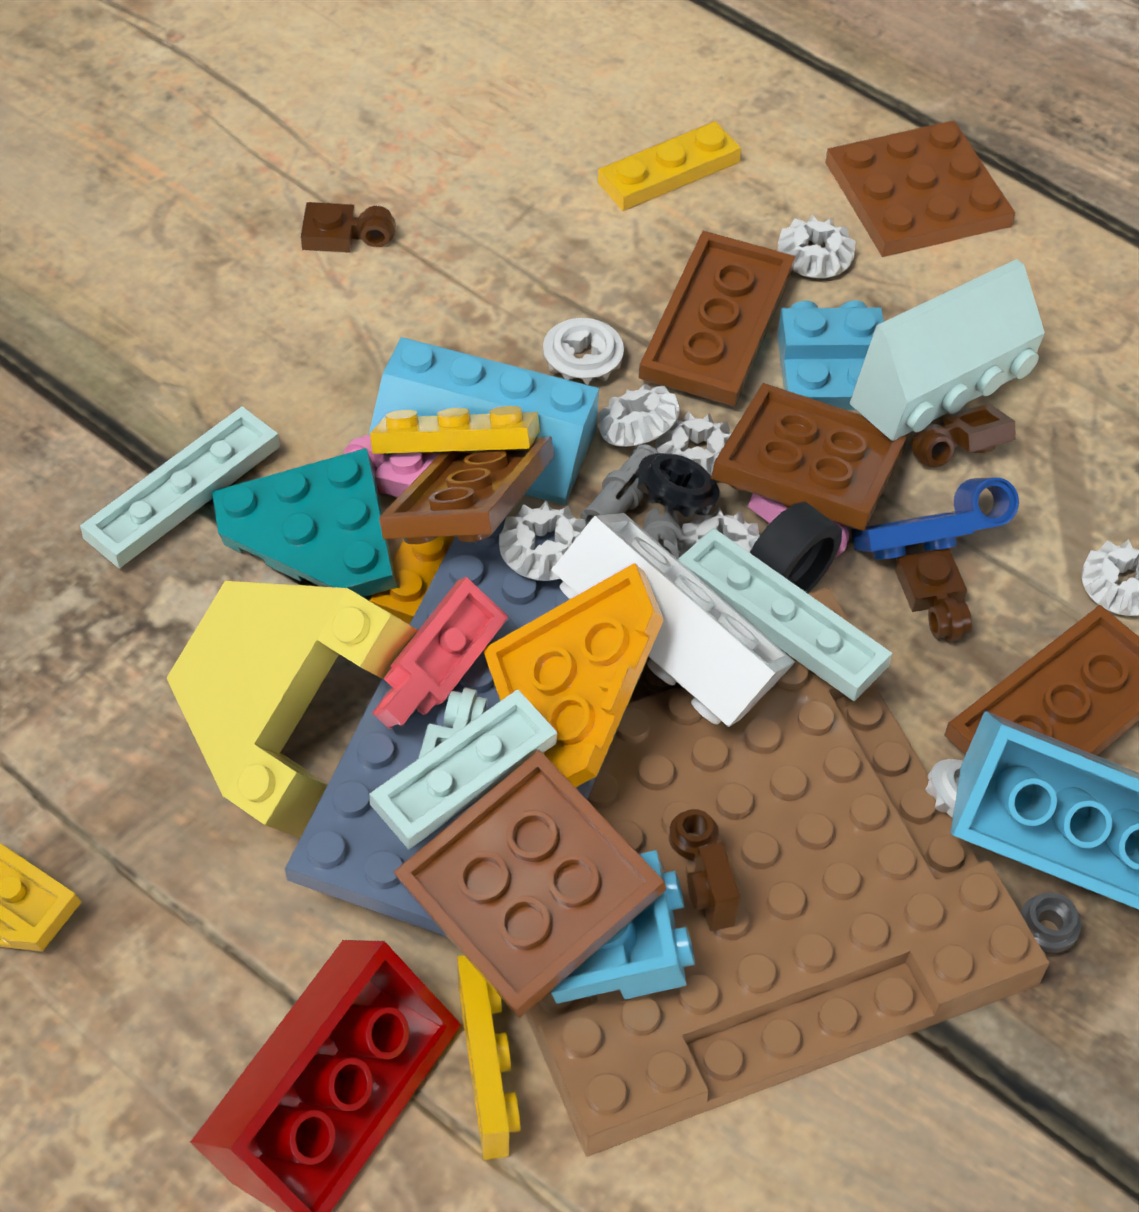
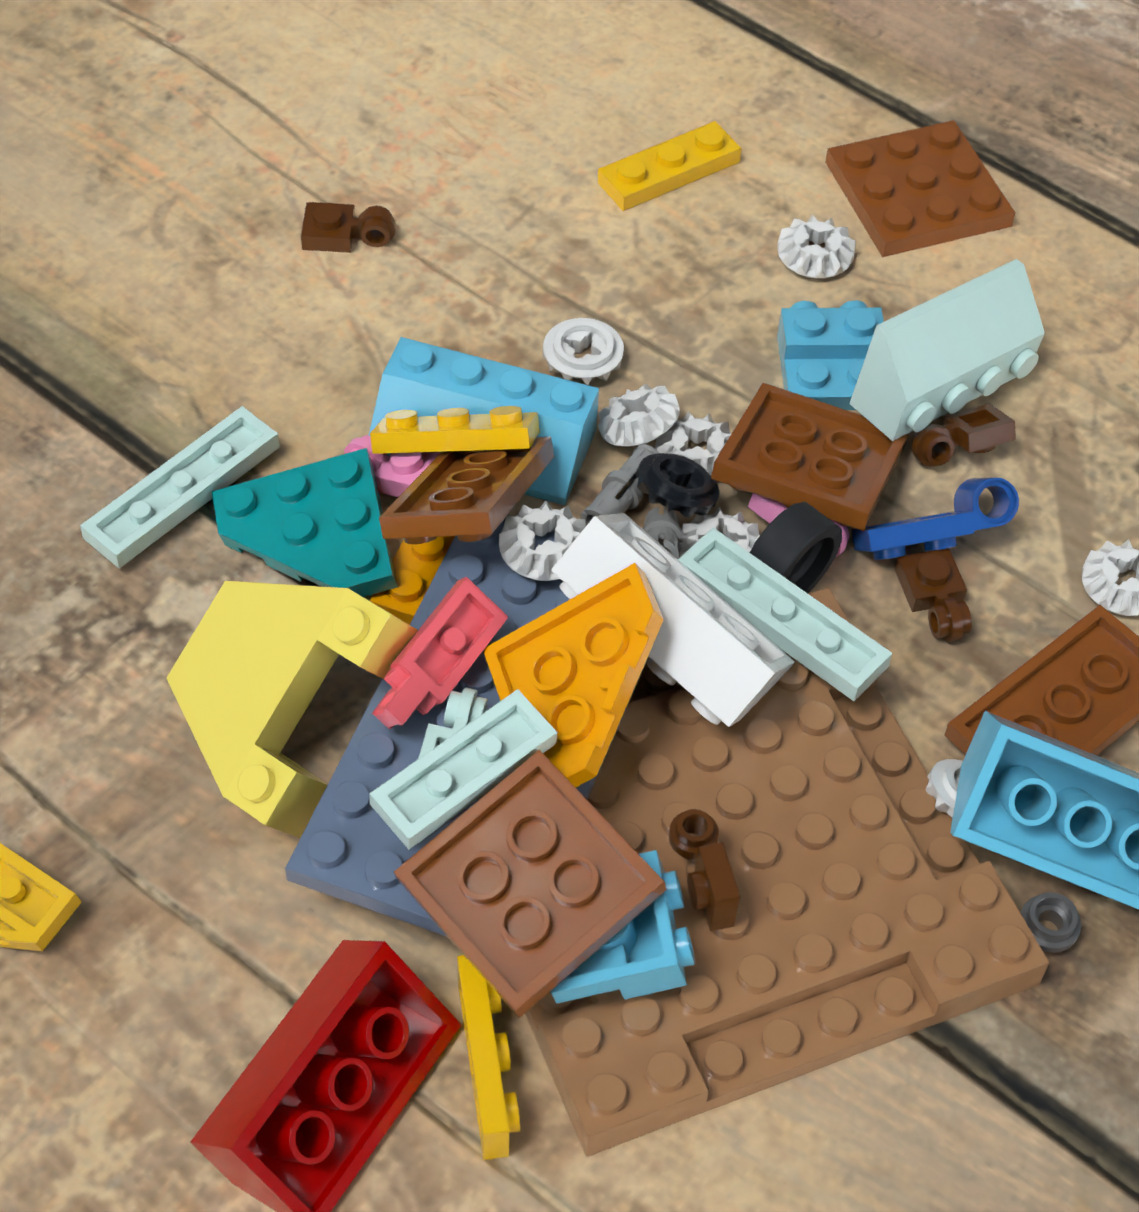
(717, 318): dark orange plate -> none

